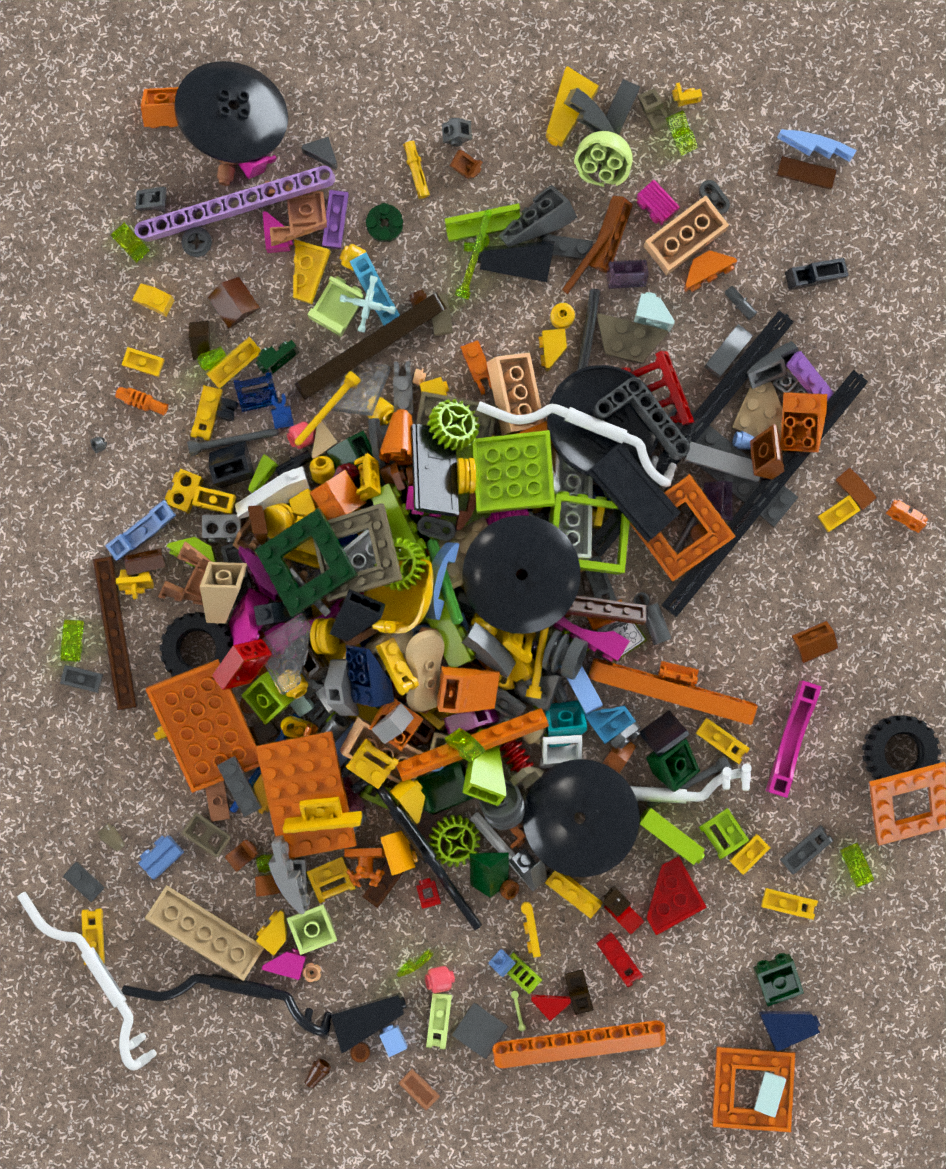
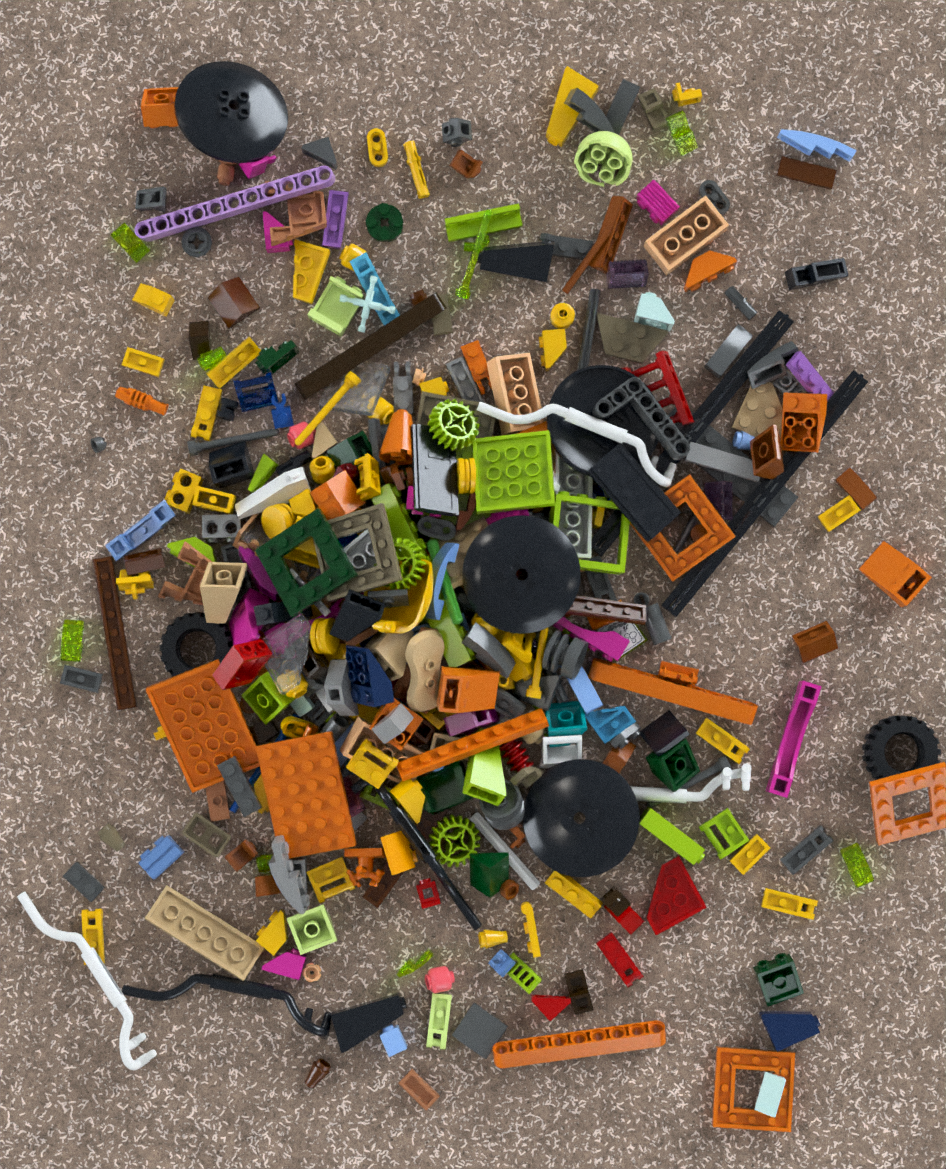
(258, 523): reddish brown slope -> none
(321, 815): yellow bracket -> none
(360, 1052): dark orange tile -> none
(377, 148): none -> yellow plate
(391, 598): none -> dark grey plate
(397, 666): yellow plate -> none
(463, 380): none -> light grey tile
(465, 744): clear neon green slope -> none
(491, 938): none -> yellow cone
(521, 1027): yellowish green hinge -> none
(530, 871): dark grey slope -> none
(547, 213): dark grey wedge -> none
(895, 574): none -> orange slope
(899, 512): orange hinge -> none

